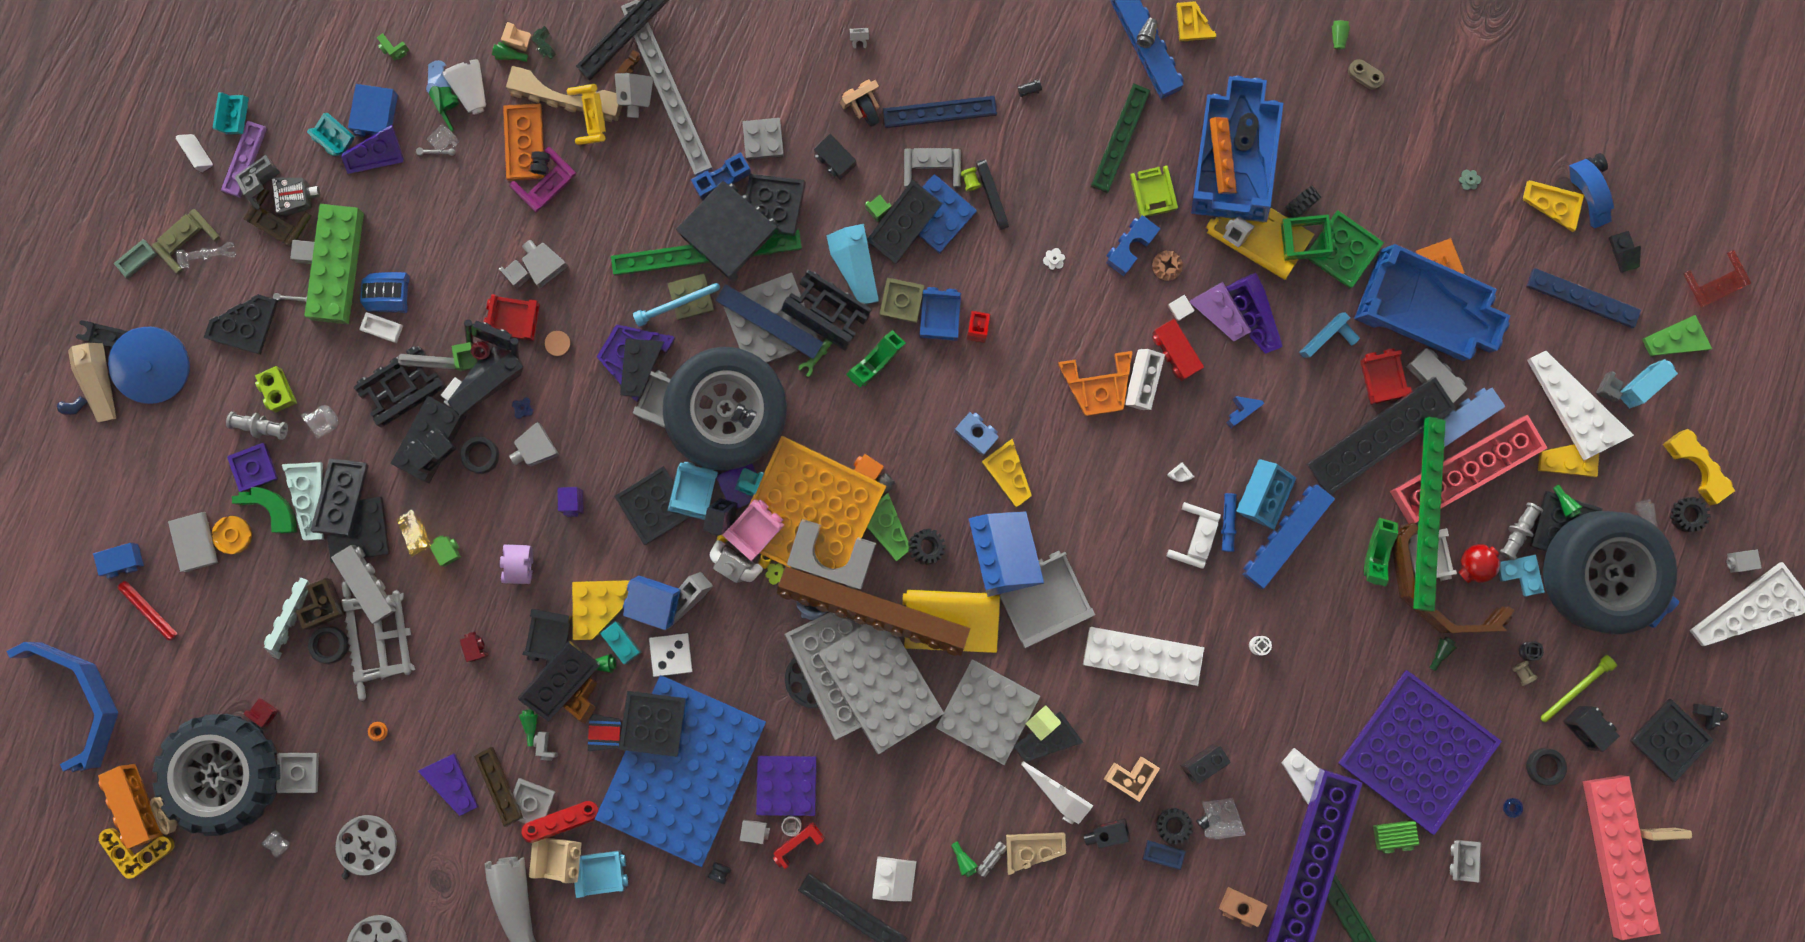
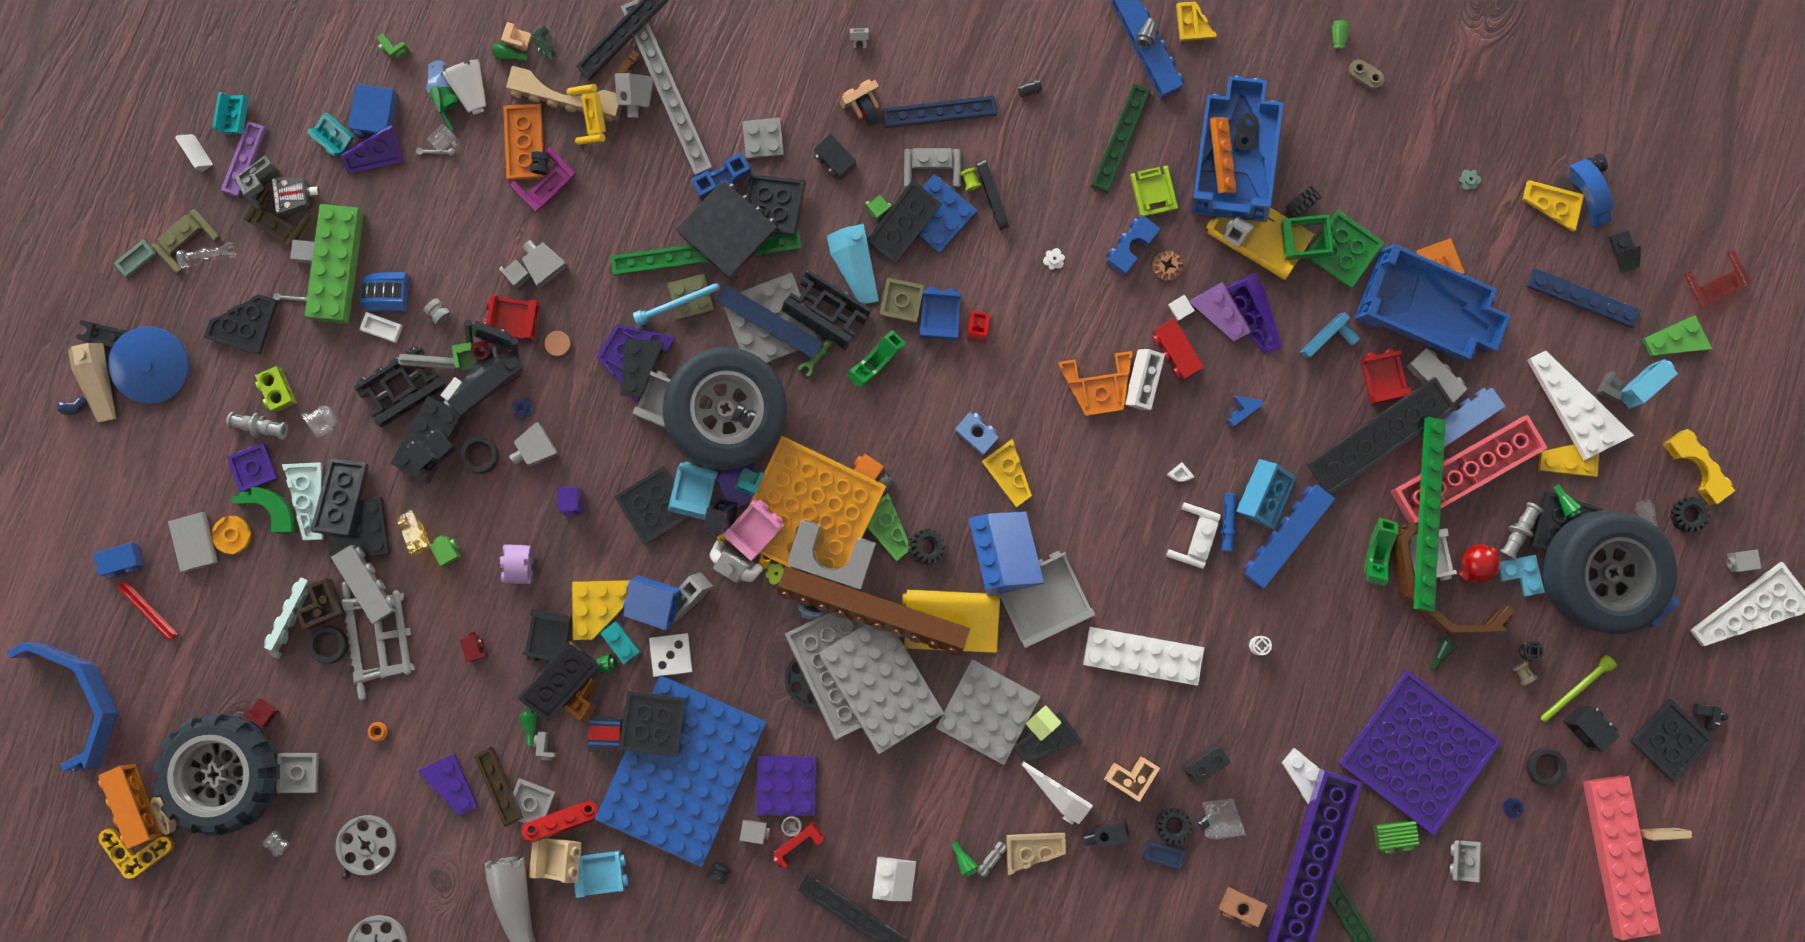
(436, 311): none -> light grey wheel

